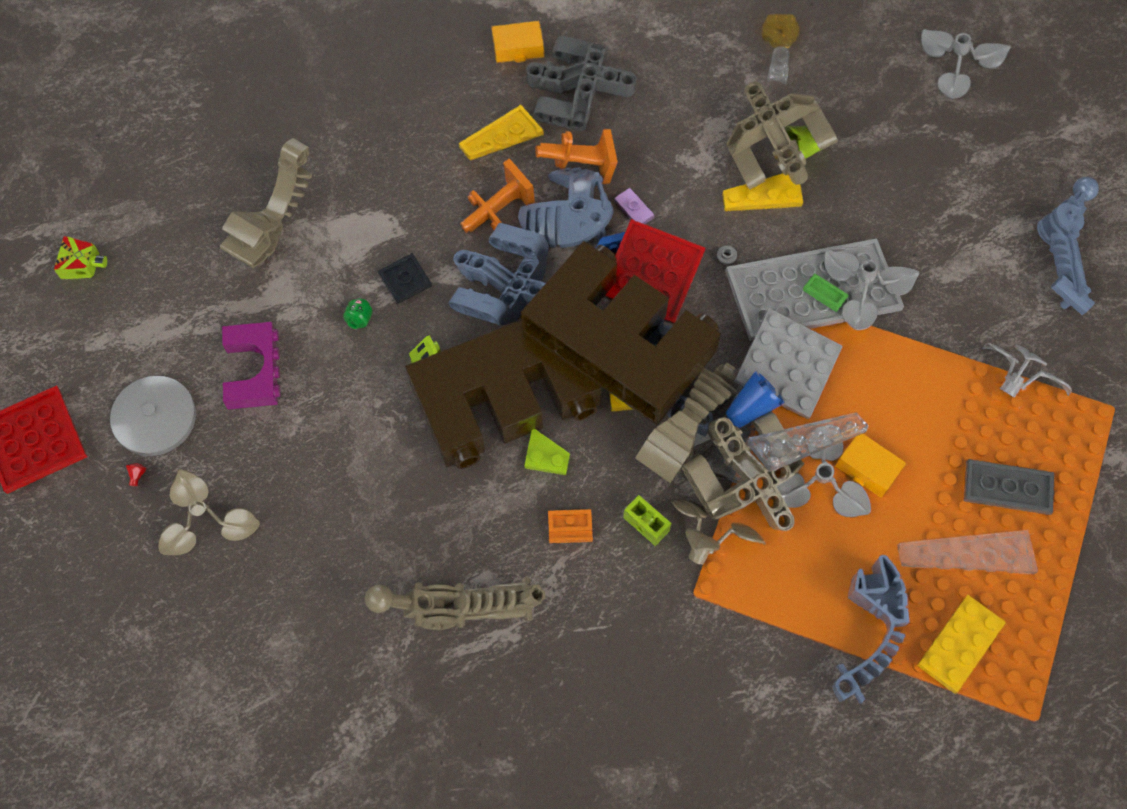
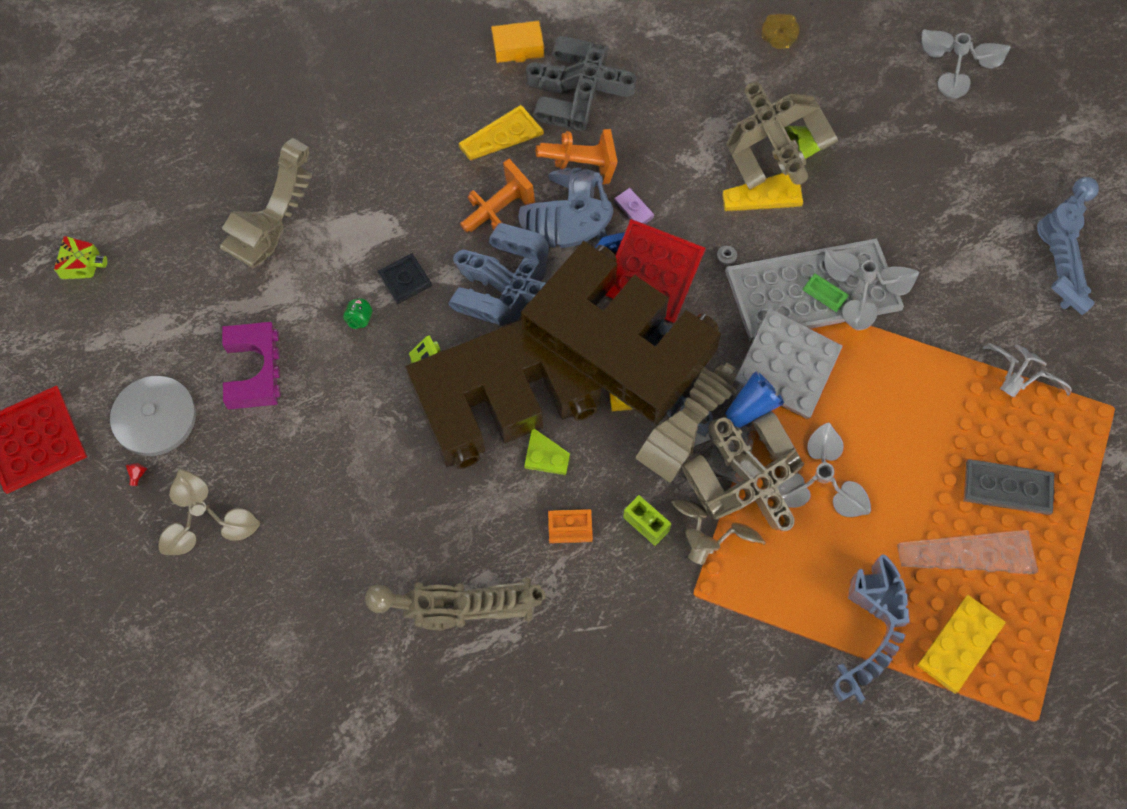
(779, 65): clear piece -> none
(798, 442): clear wing -> none
(870, 465): light orange container -> none

